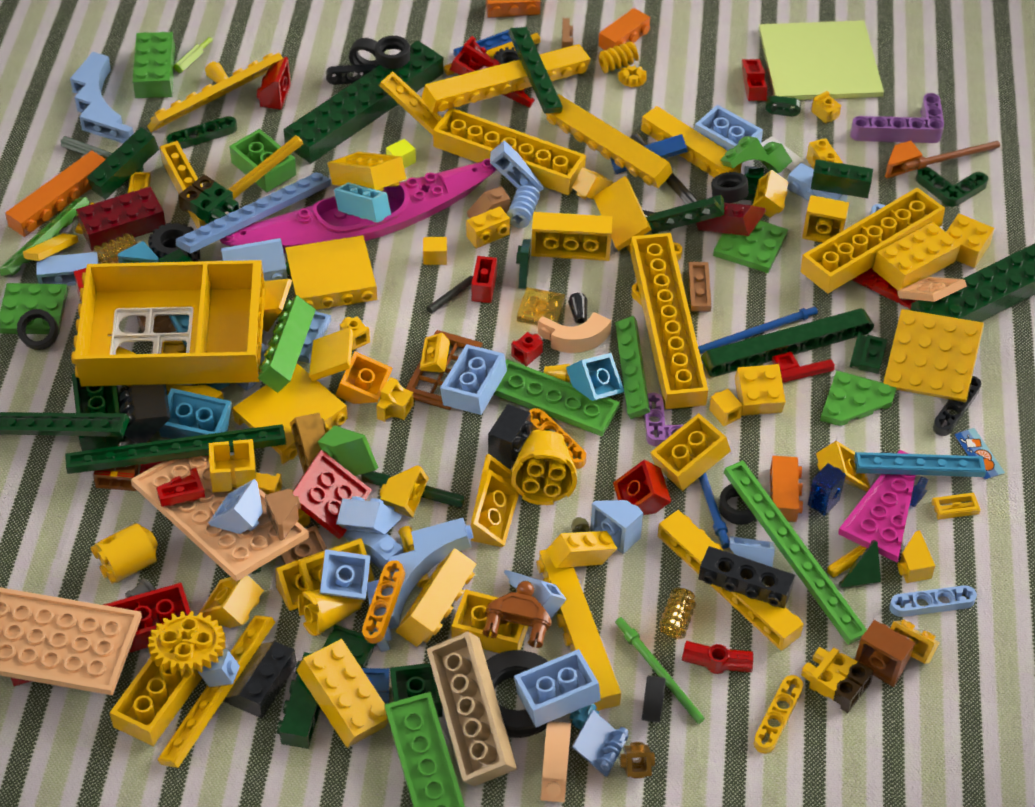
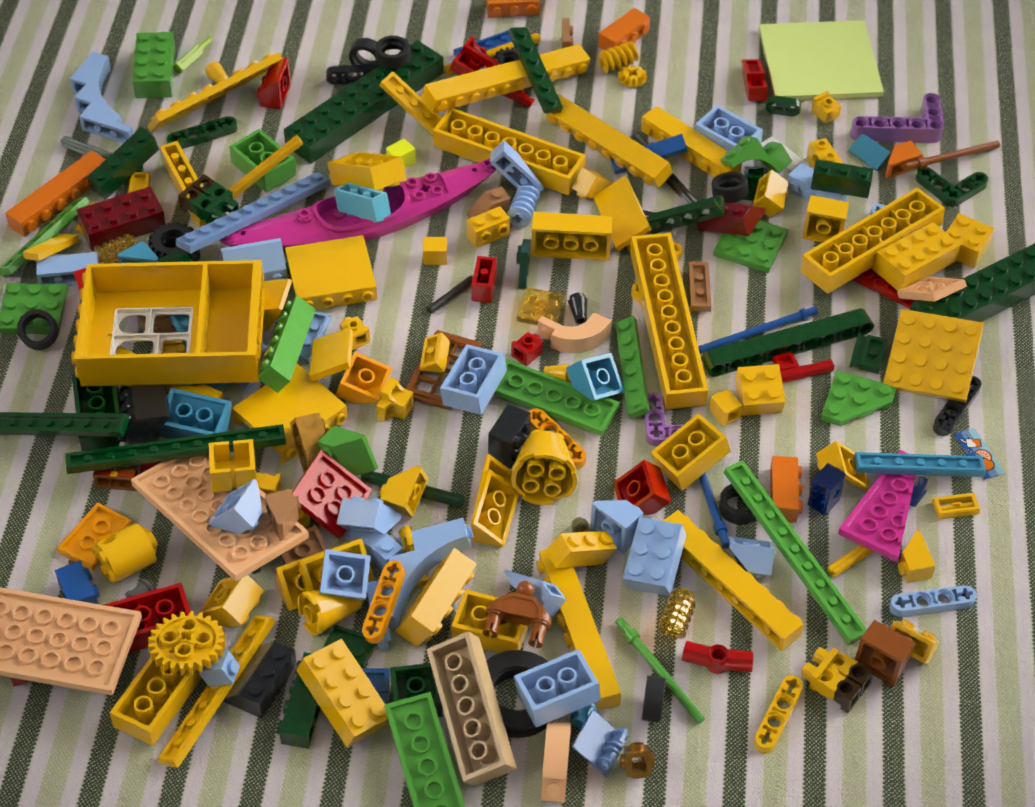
(75, 583): none -> blue brick
(94, 527): none -> light orange tile
(181, 490): red wing -> none
(654, 556): none -> light blue brick
(757, 577): black brick -> none
(865, 569): dark green tile -> none
(870, 152): none -> dark azure slope

